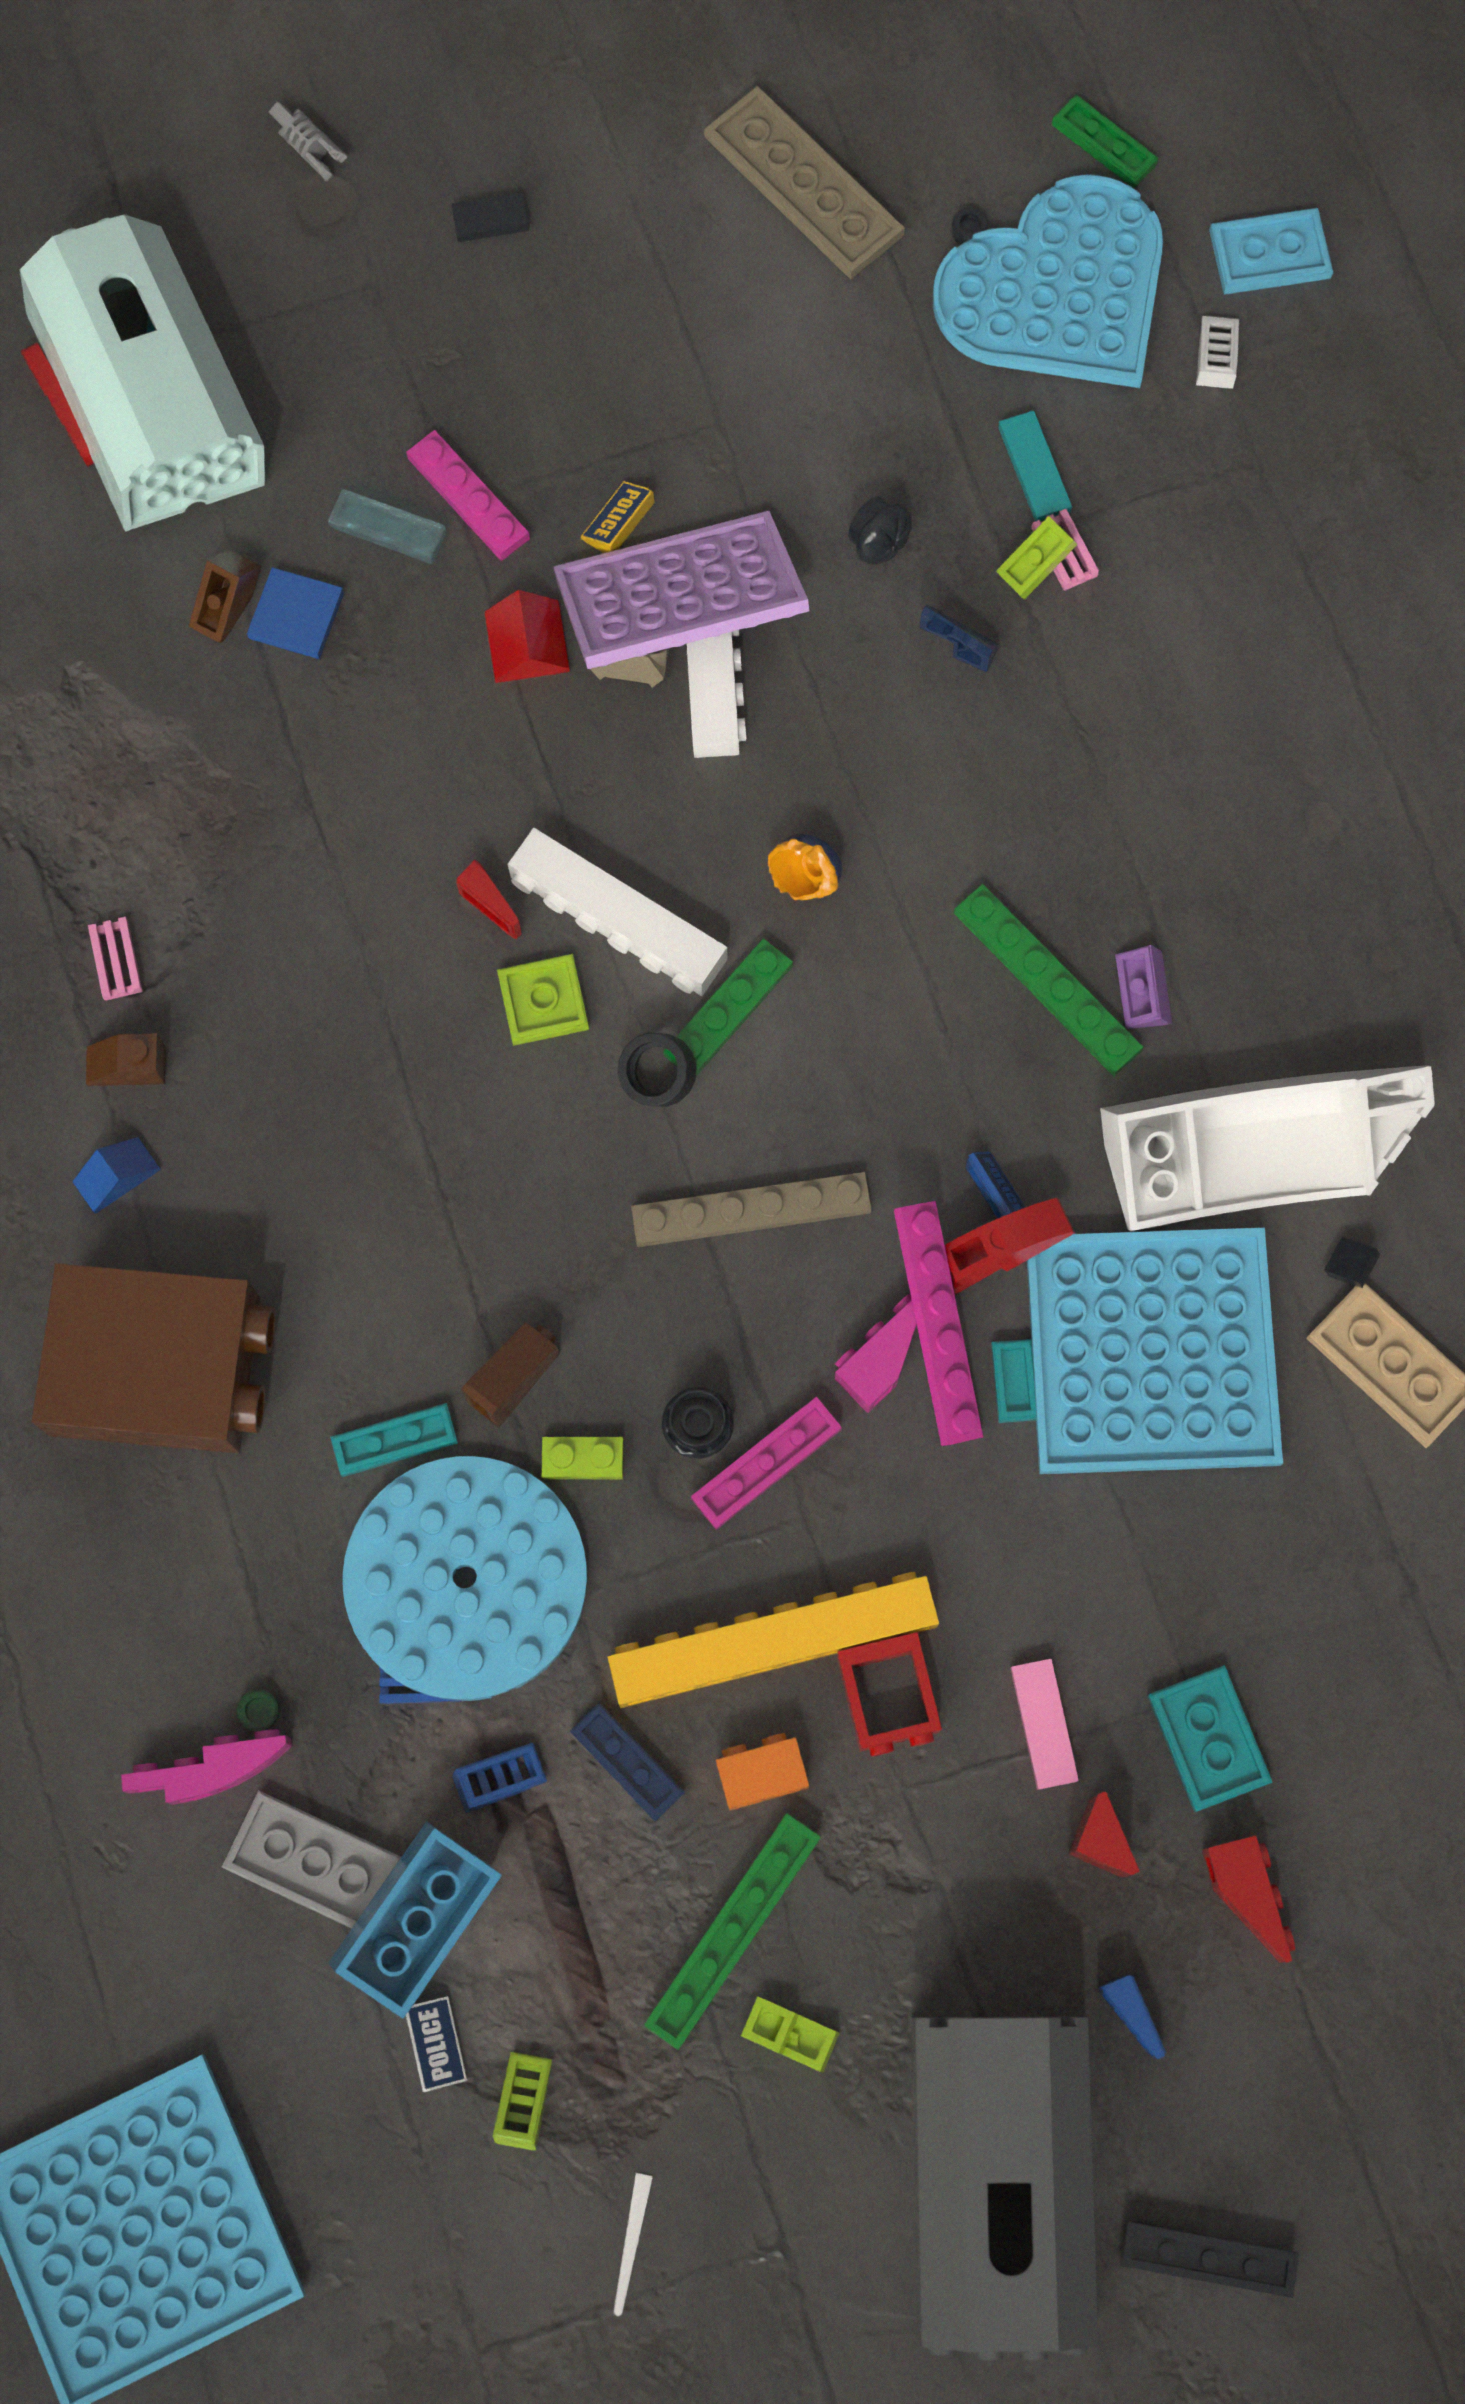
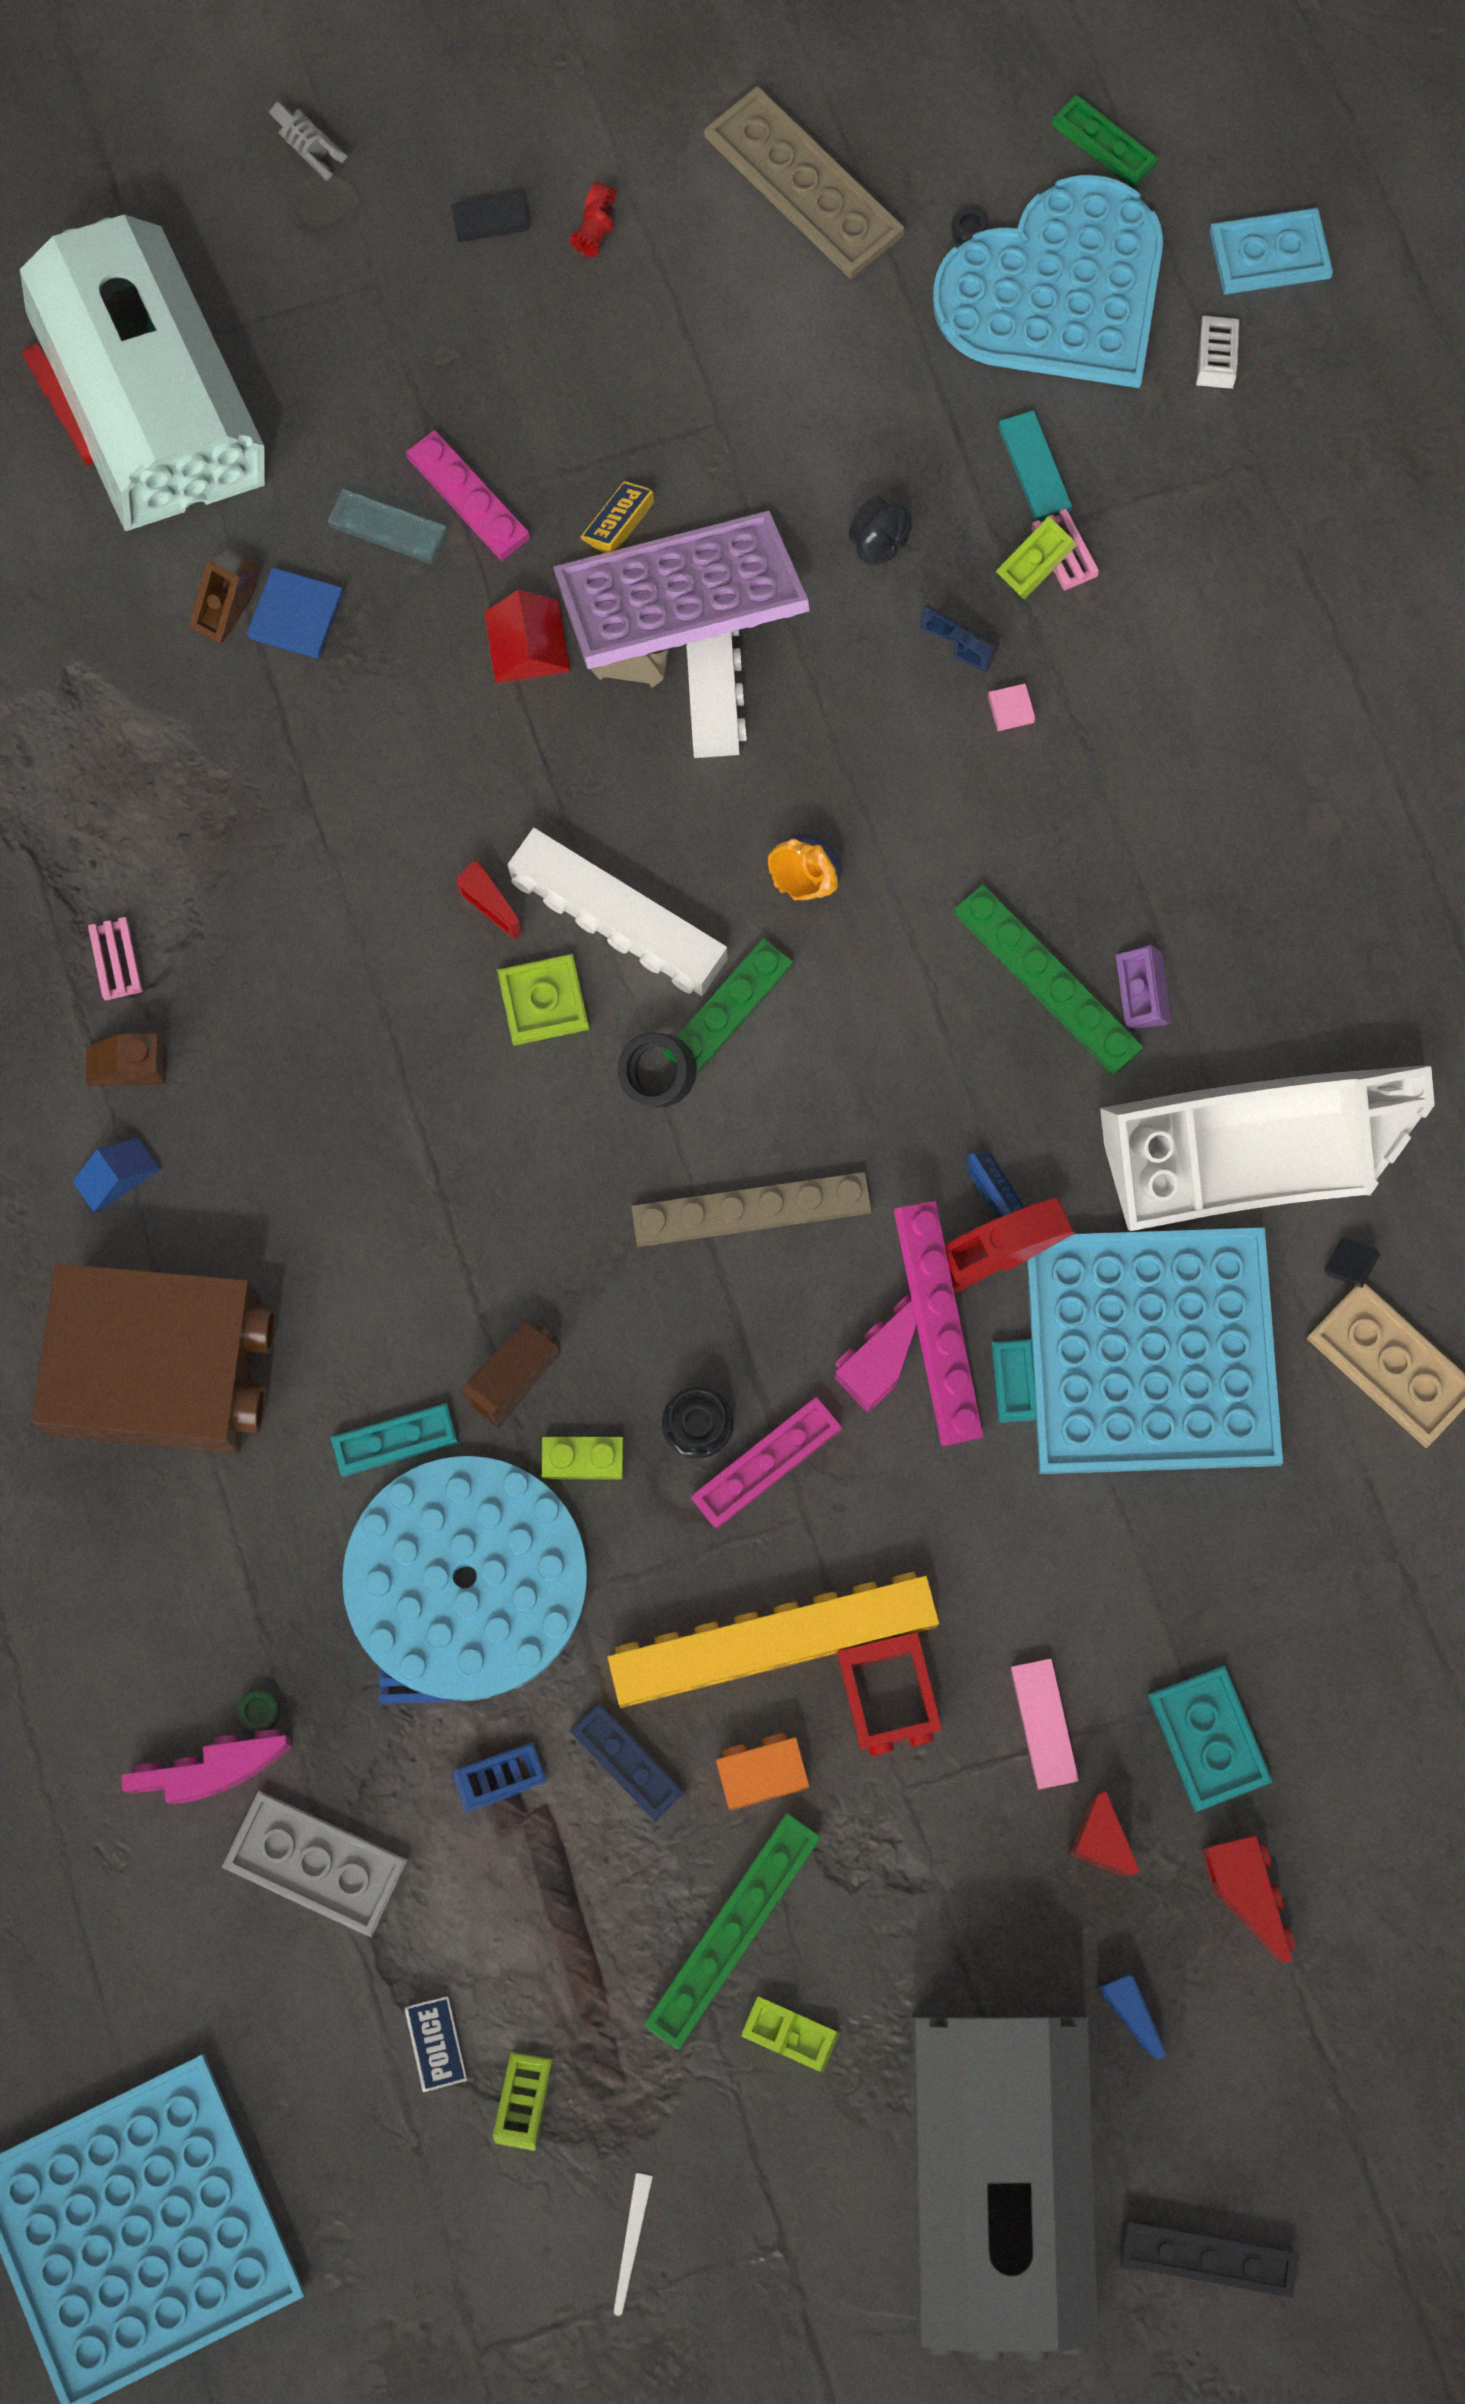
(414, 1920): dark azure brick -> none
(596, 221): none -> red connector
(1011, 707): none -> bright pink tile

